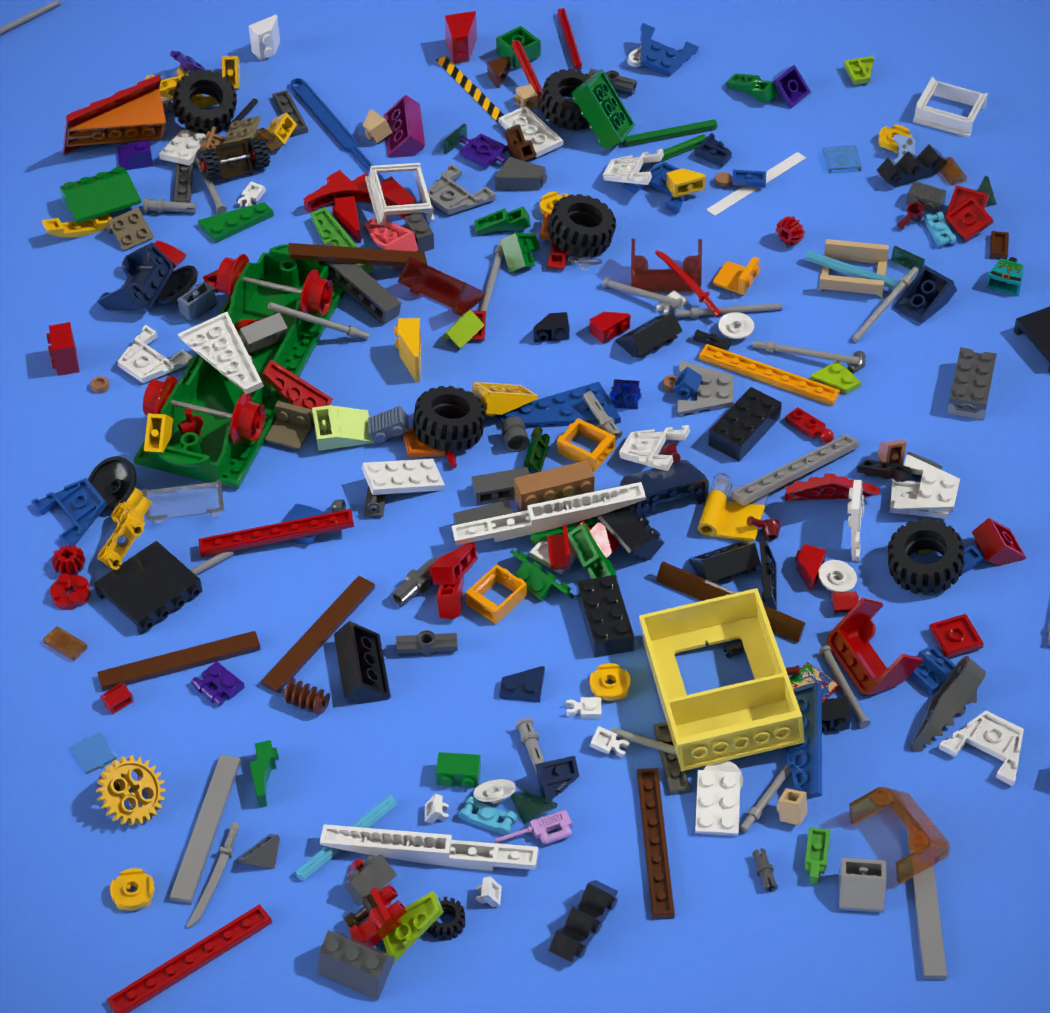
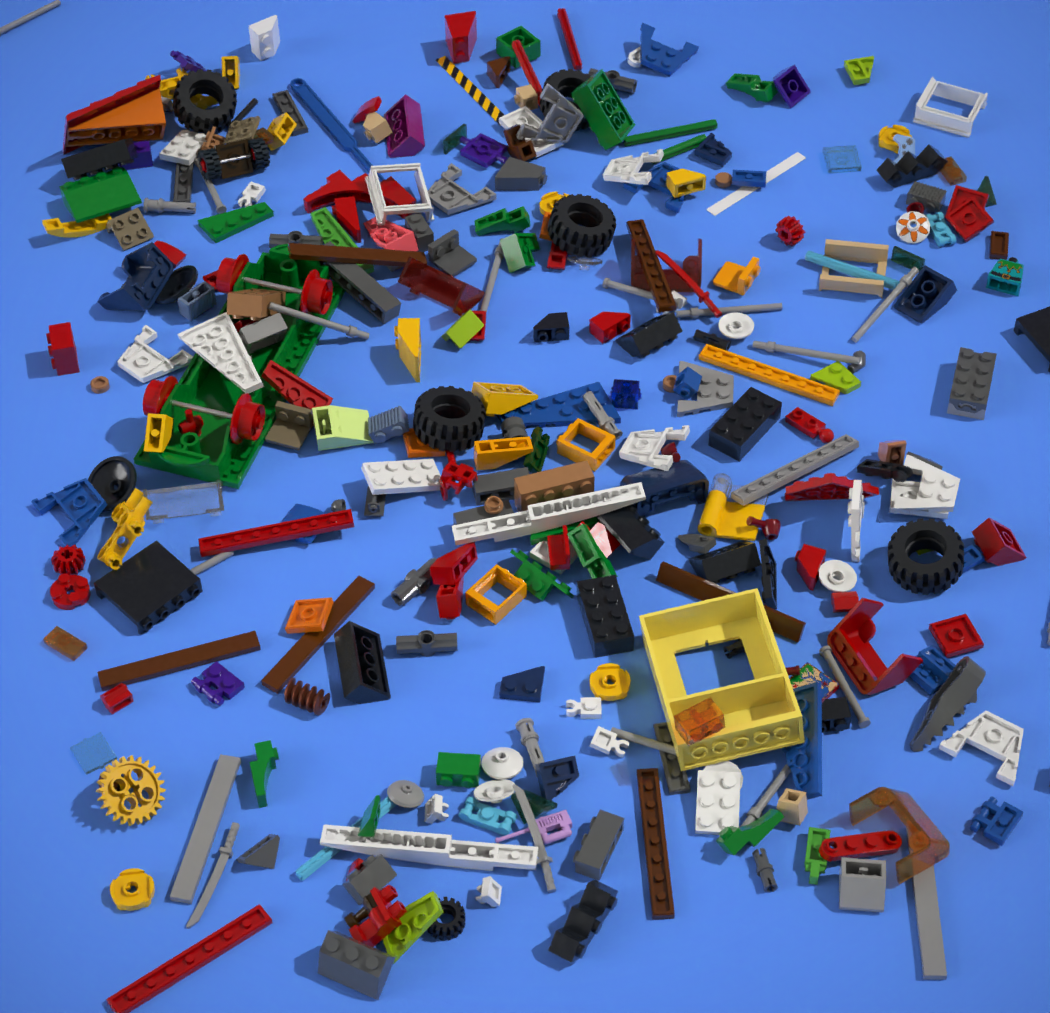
(98, 158): none -> black brick
(253, 303): none -> medium nougat brick
(294, 237): none -> dark grey piece
(309, 615): none -> orange plate
(368, 107): none -> red slope
(370, 819): none -> green slope
(405, 794): none -> light grey piece
(449, 255): none -> dark grey bracket
(454, 472): none -> red piece
(493, 505): none -> medium nougat plate
(498, 452): none -> light orange slope
(502, 763): none -> white dish
(543, 860): none -> light grey sword
(559, 121): none -> light grey wing
(598, 844): none -> dark grey brick
(651, 266): none -> reddish brown tile
(698, 542): none -> dark grey plate
(699, 721): none -> clear orange brick
(733, 839): none -> green slope
(860, 845): none -> red plate
(913, 234): none -> white dish
(1002, 823): none -> blue plate

